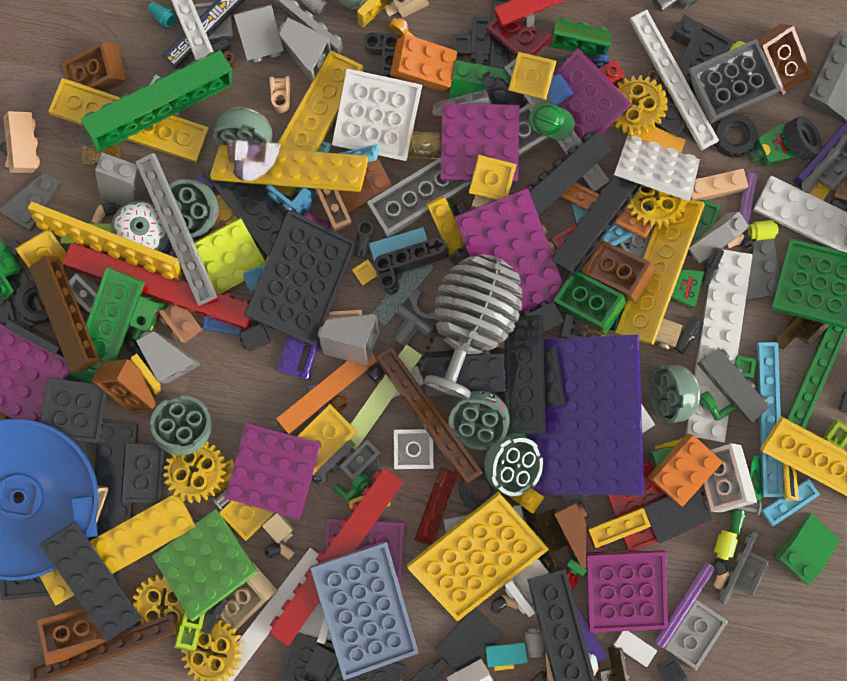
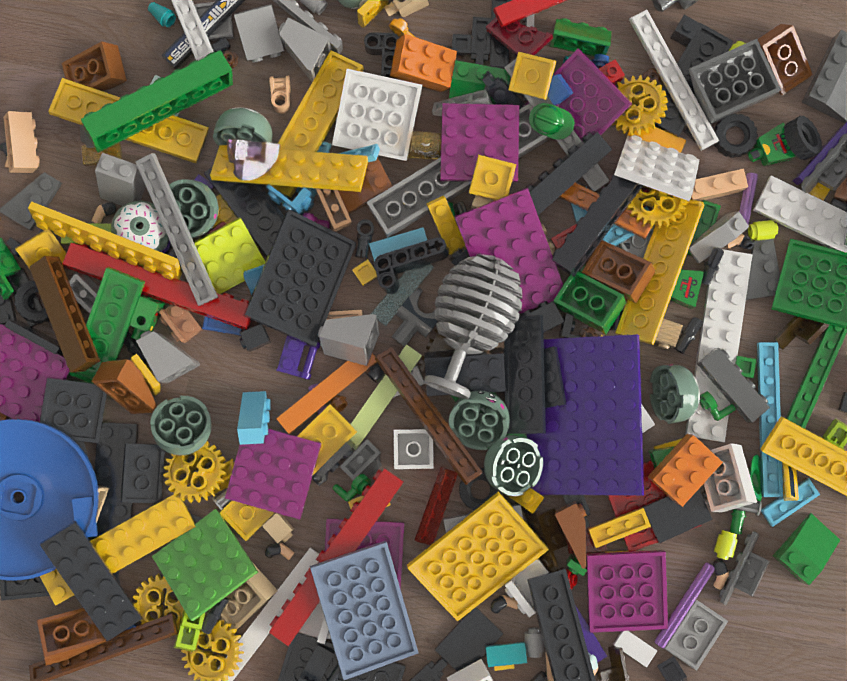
(253, 417): none -> medium azure brick

